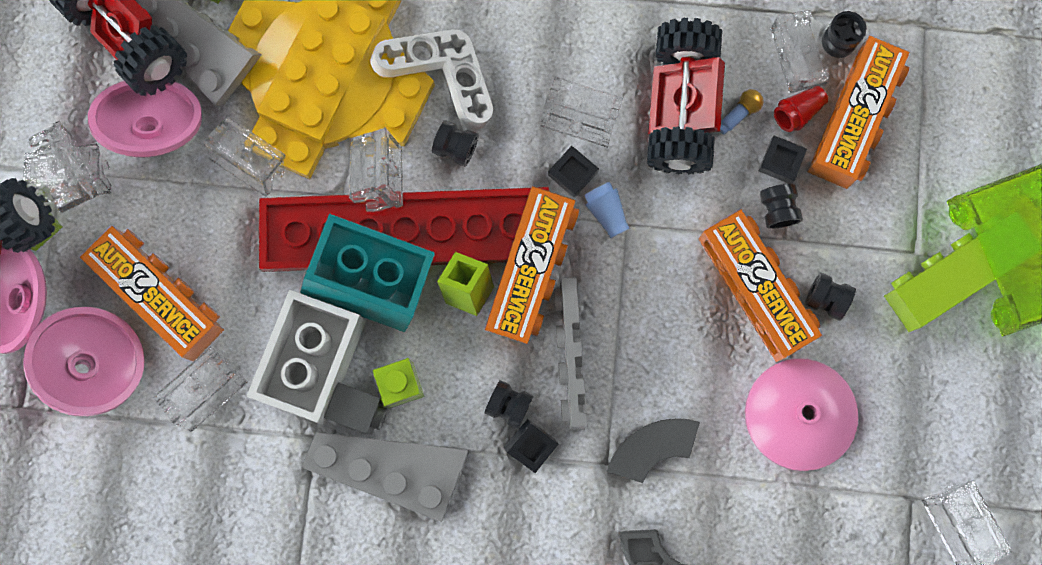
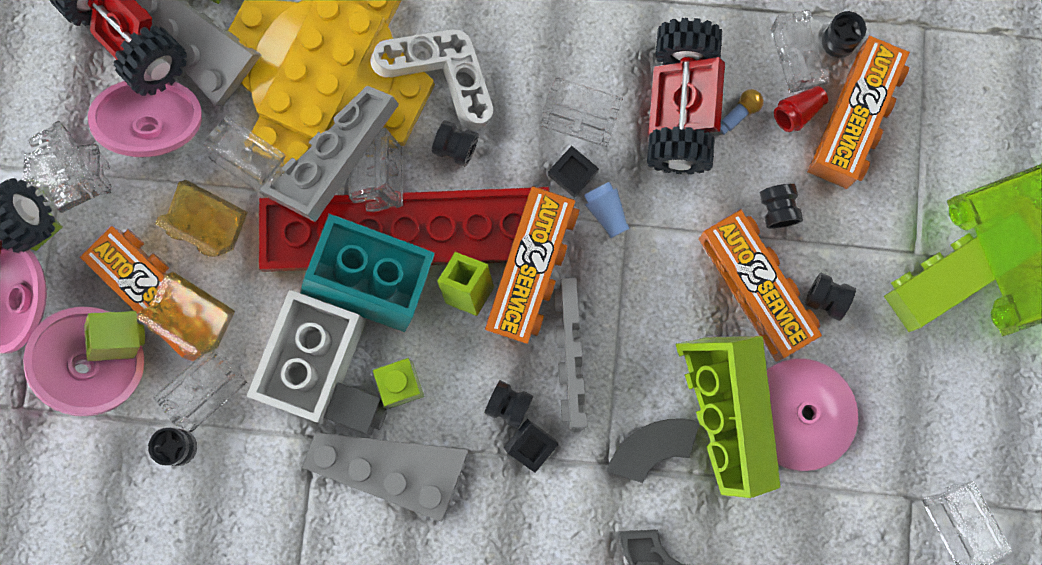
(113, 335): none -> lime brick
(164, 446): none -> black wheel
(187, 316): none -> clear yellow bracket
(203, 220): none -> clear yellow bracket
(323, 168): none -> light grey wing
(735, 411): none -> lime wedge
(782, 159): black plate -> none

